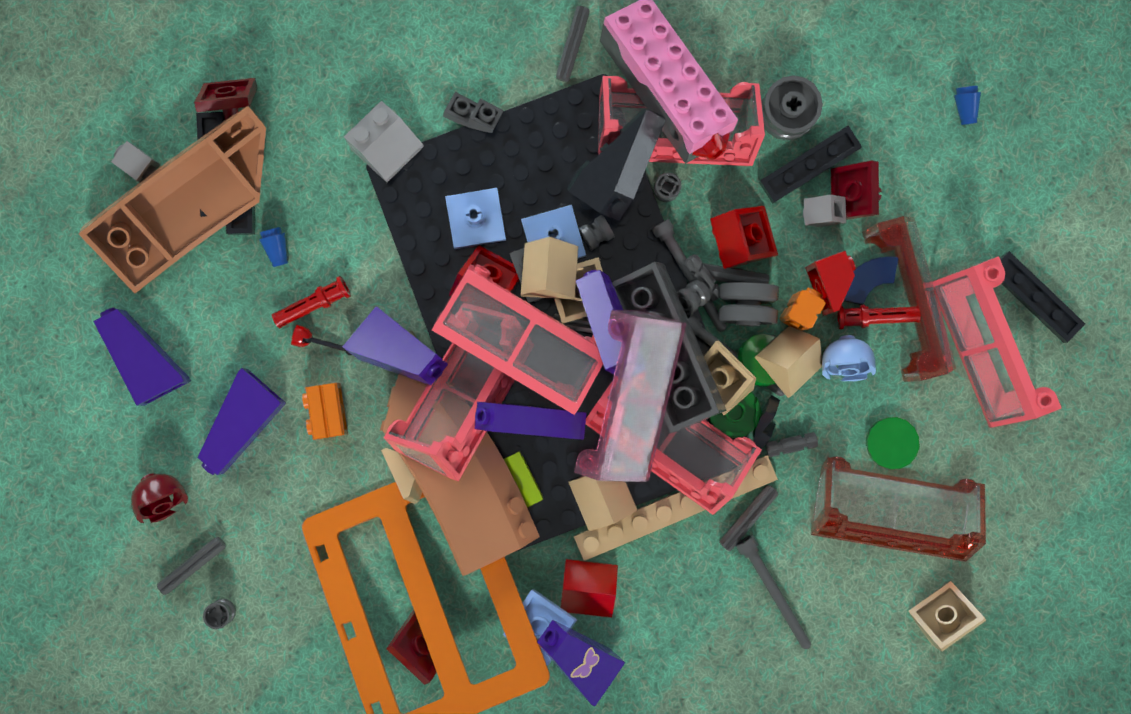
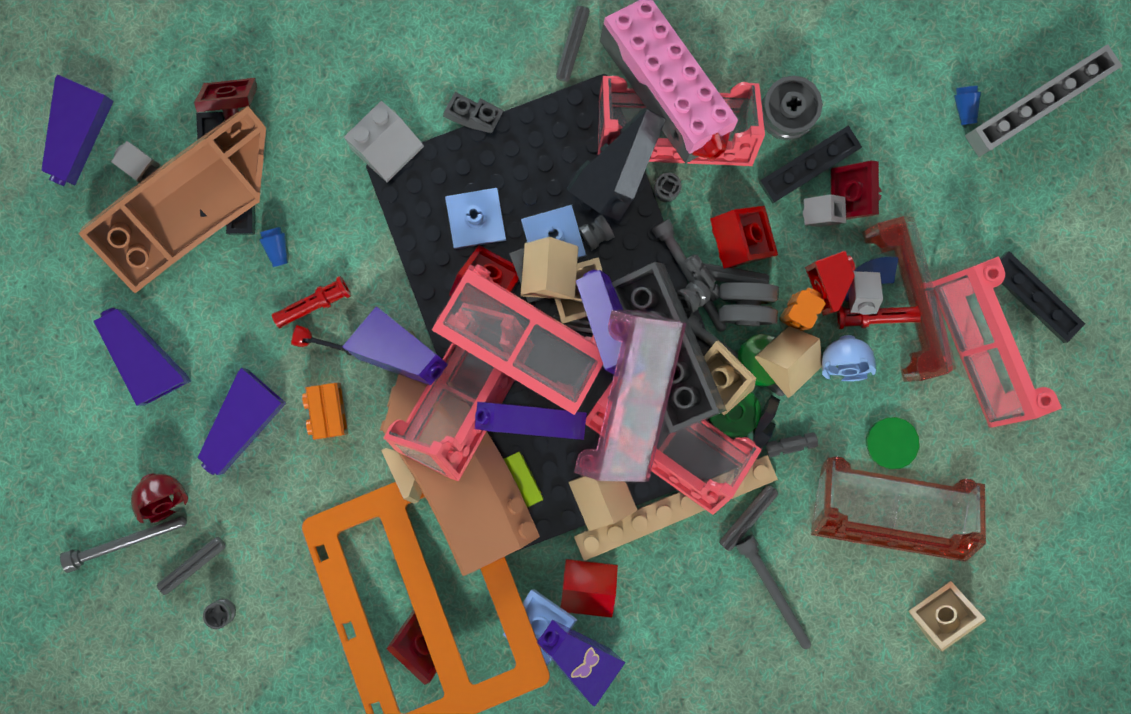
(72, 129): none -> dark purple slope
(72, 560): none -> dark grey piece
(865, 293): none -> light grey brick
(1043, 100): none -> light grey brick

